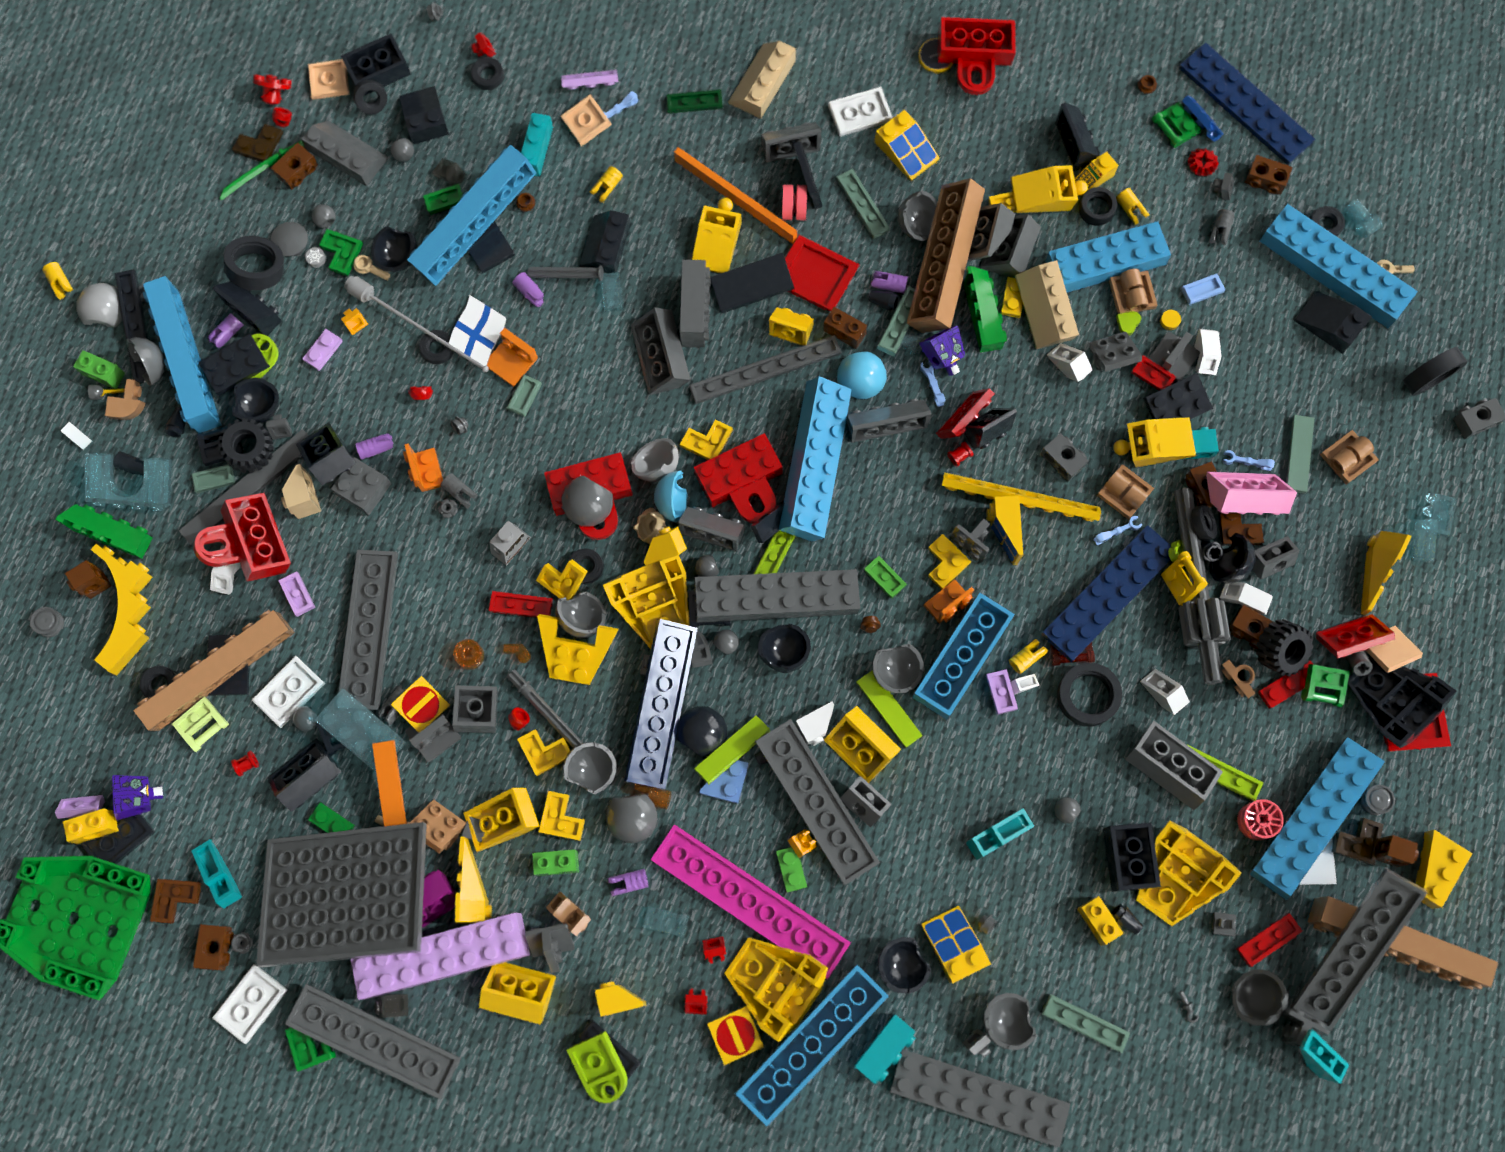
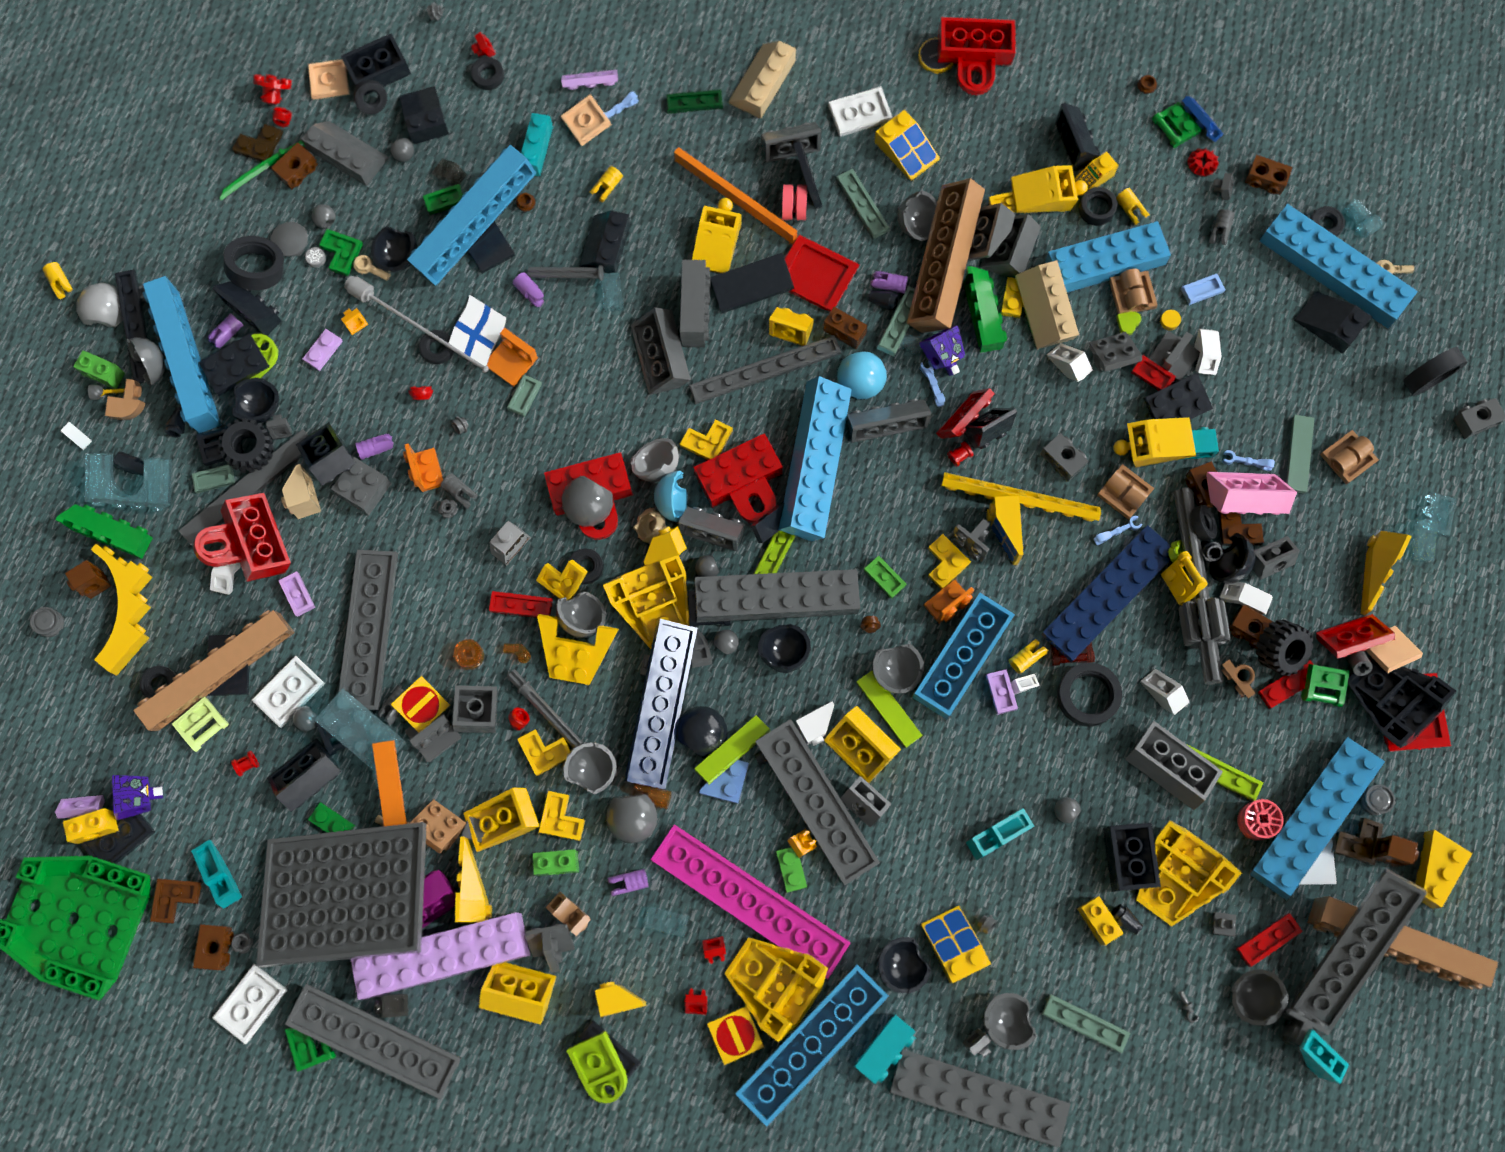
(1247, 103): dark blue plate -> none

